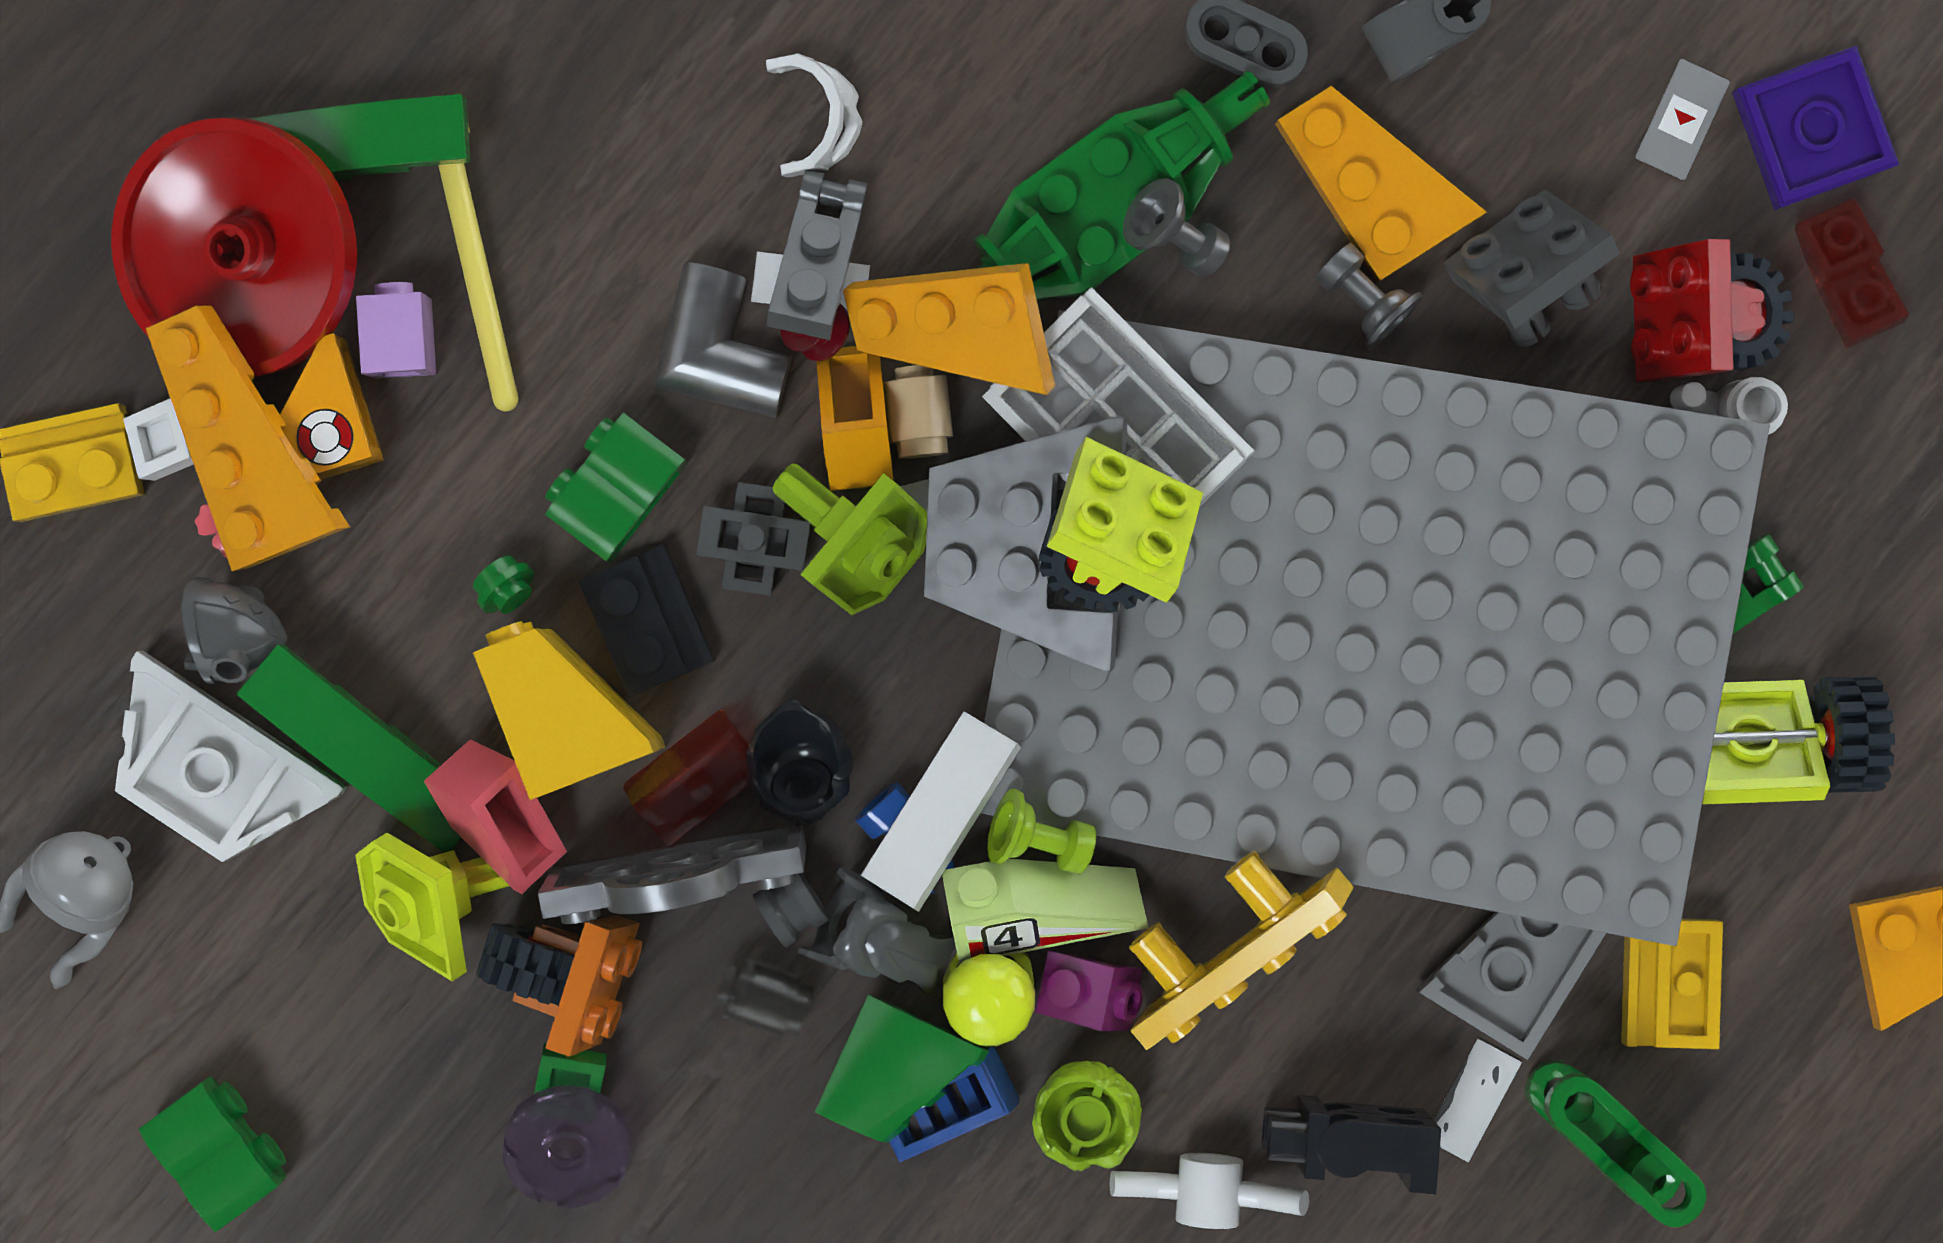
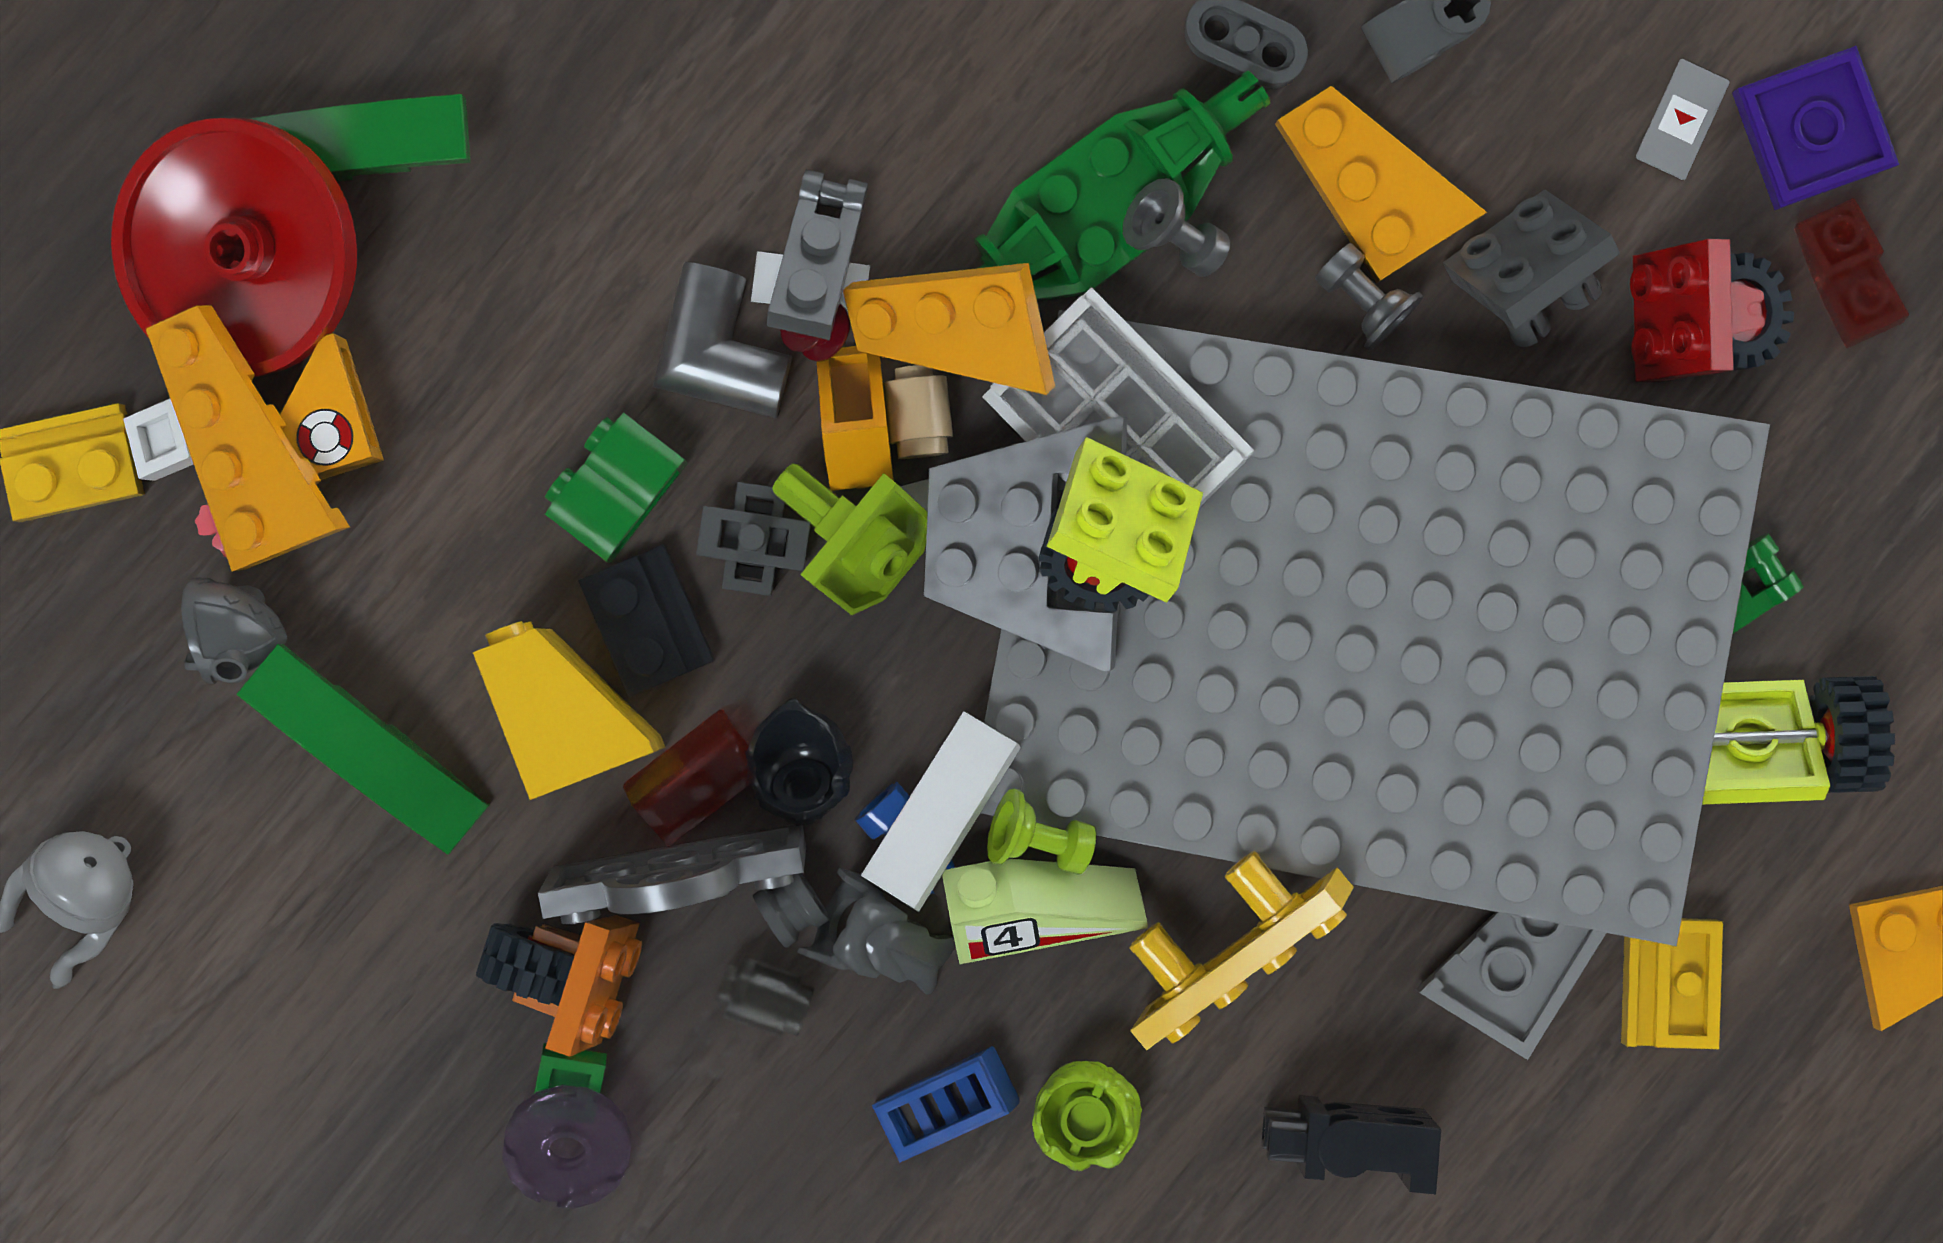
(210, 767): white wing -> none
(215, 1152): green brick -> none
(396, 332): lavender brick -> none
(422, 899): neon yellow piece -> none
(479, 286): light yellow piece -> none
(493, 814): coral slope -> none
(503, 585): green plate -> none
(843, 104): white helmet -> none
(893, 1070): green slope -> none
(989, 997): neon yellow helmet -> none
(1089, 992): magenta bracket -> none
(1209, 1191): white piece -> none
(1474, 1098): white sticker -> none
(1615, 1142): green piece -> none
(1746, 399): white piece -> none

